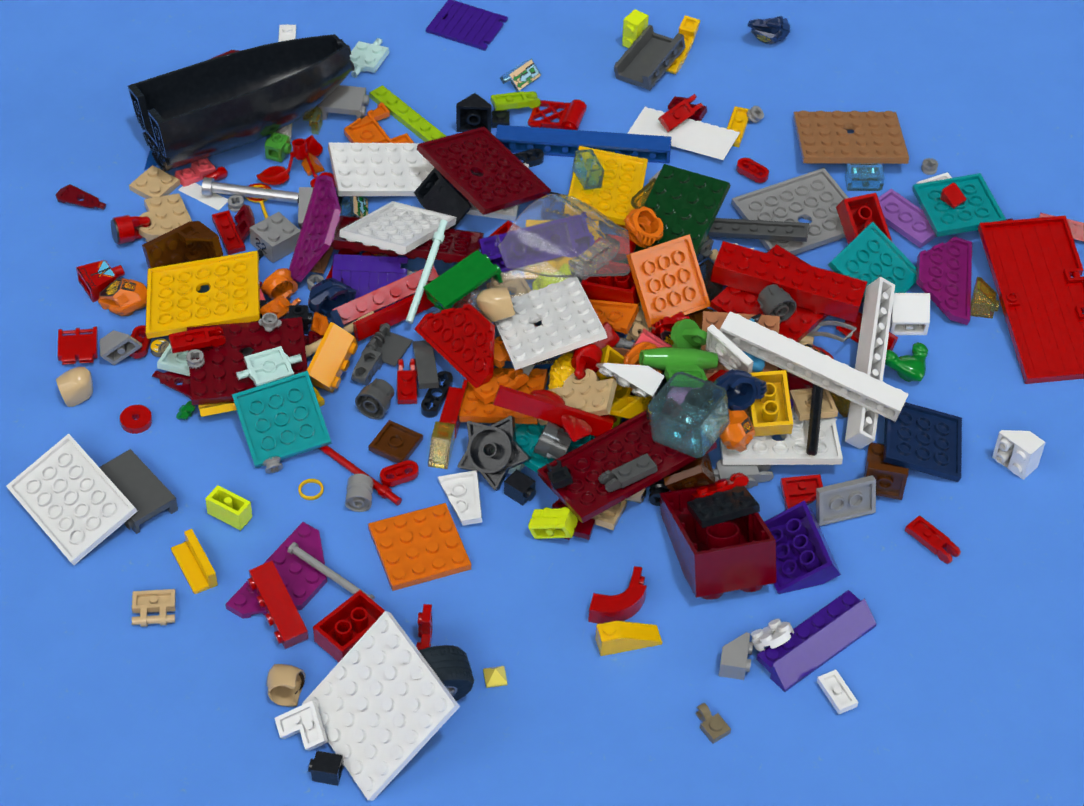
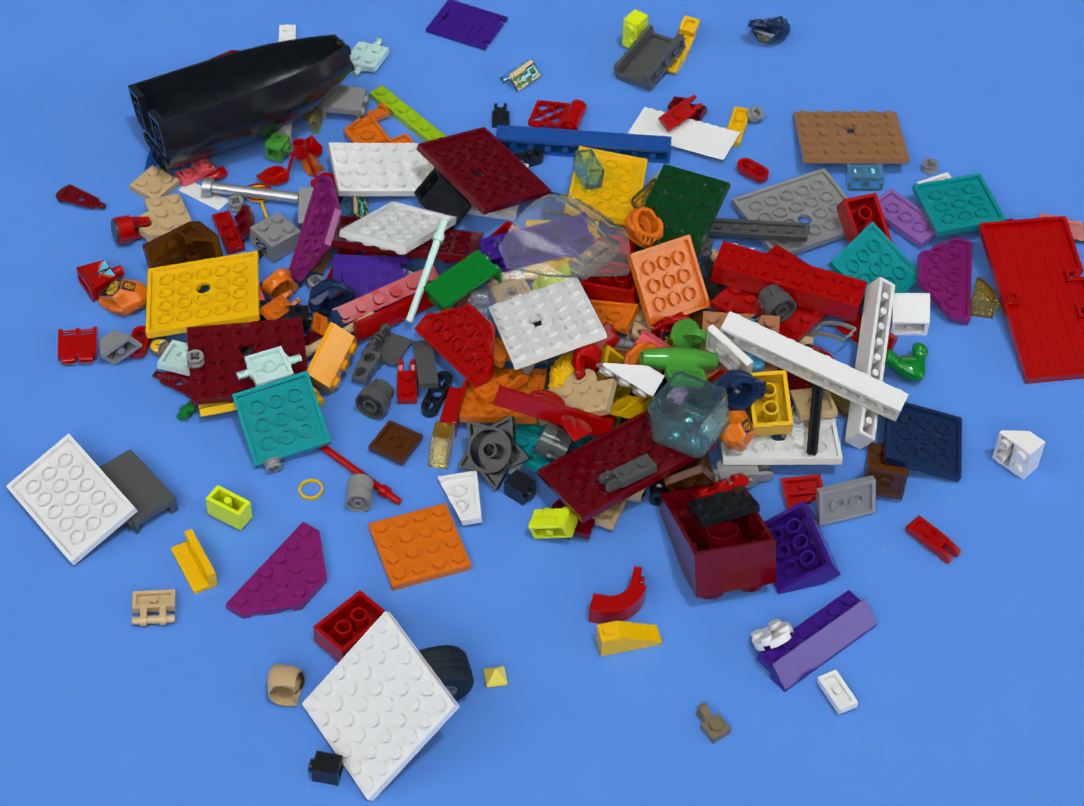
(75, 386): tan piece -> none
(142, 416): red piece -> none
(196, 339): red hinge -> none
(270, 321): light grey plate -> none
(278, 605): red brick -> none
(294, 549): light grey bar -> none
(305, 720): white plate -> none
(398, 473): red plate -> none
(425, 627): red plate -> none
(473, 114): black slope -> none
(495, 303): tan piece -> none
(515, 100): lime hinge -> none
(558, 475): black plate -> none
(734, 658): light grey slope -> none
(952, 195): red slope -> none

